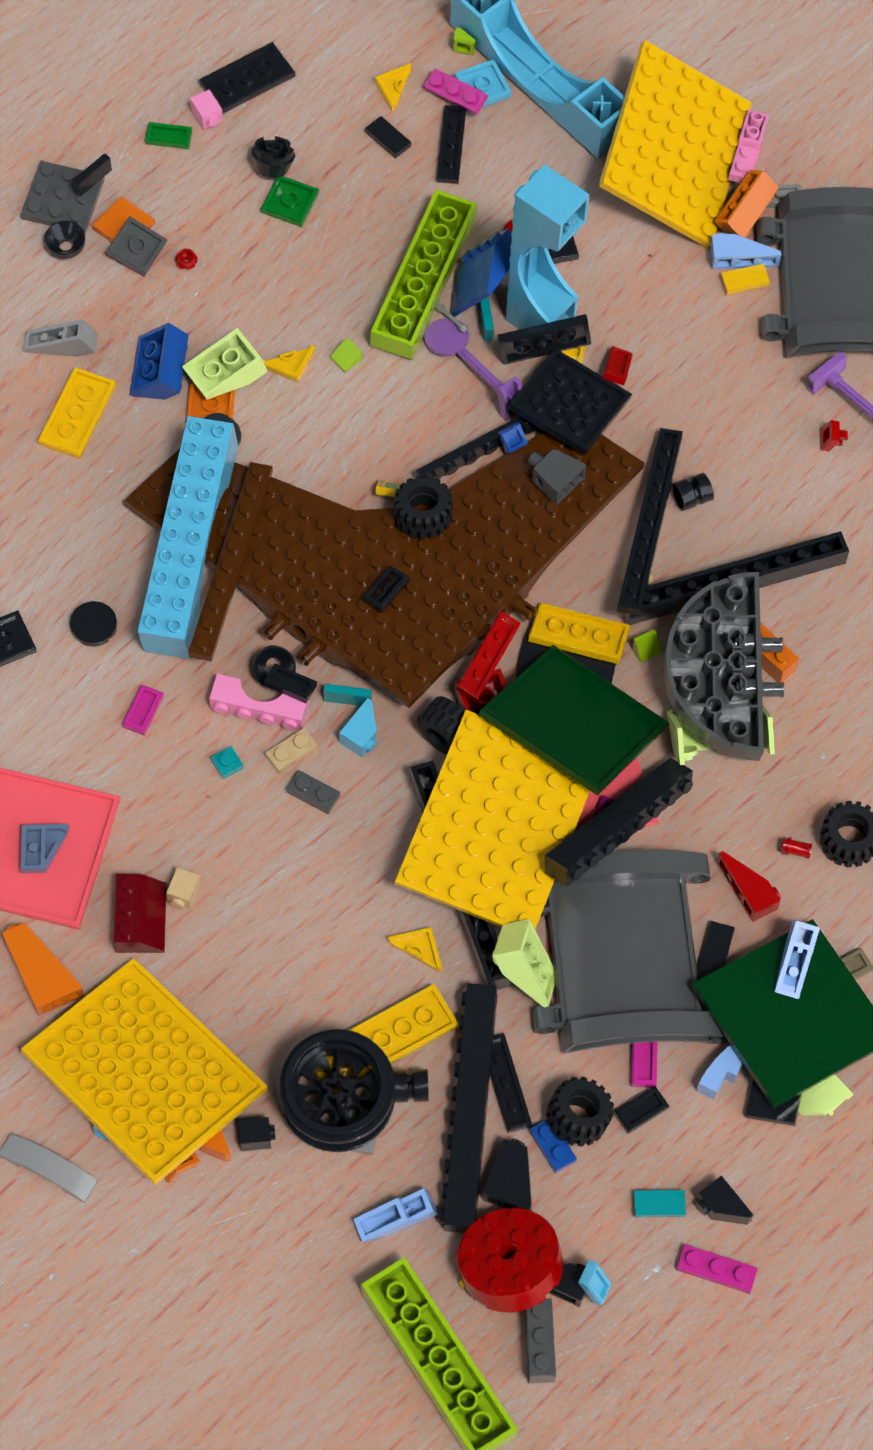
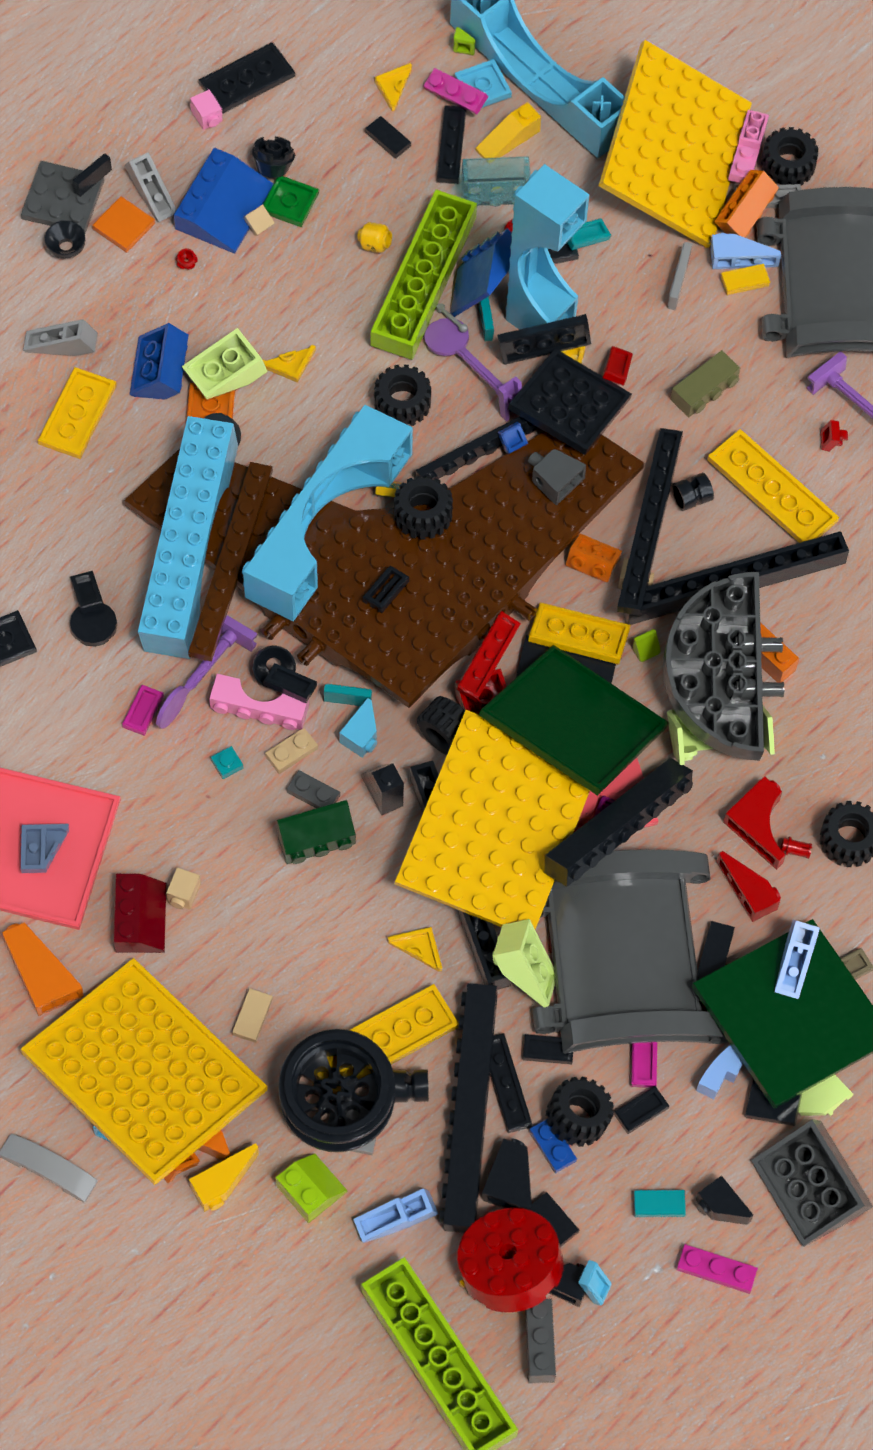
(87, 592): none -> black tile
(136, 246): dark grey tile -> none
(151, 187): none -> light grey slope
(168, 135): green tile -> none
(219, 1181): none -> yellow slope
(220, 199): none -> blue slope
(232, 632): none -> medium lavender piece
(252, 1015): none -> tan tile
(256, 1134): black brick -> none
(259, 220): none -> tan tile
(310, 1186): none -> lime slope
(316, 832): none -> dark green slope
(347, 355): lime slope -> none
(366, 455): none -> medium azure arch
(375, 237): none -> yellow head
(385, 787): none -> black slope
(406, 380): none -> black tyre
(493, 179): none -> clear light blue piece
(511, 132): none -> yellow slope
(545, 1049): none -> black tile
(551, 1211): none -> black tile
(589, 234): none -> teal tile
(593, 557): none -> orange bracket
(679, 276): none -> light grey tile
(705, 384): none -> olive brick
(751, 820): none -> red arch
(772, 488): none -> yellow plate
(793, 143): none -> black tyre
(811, 1182): none -> dark grey slope

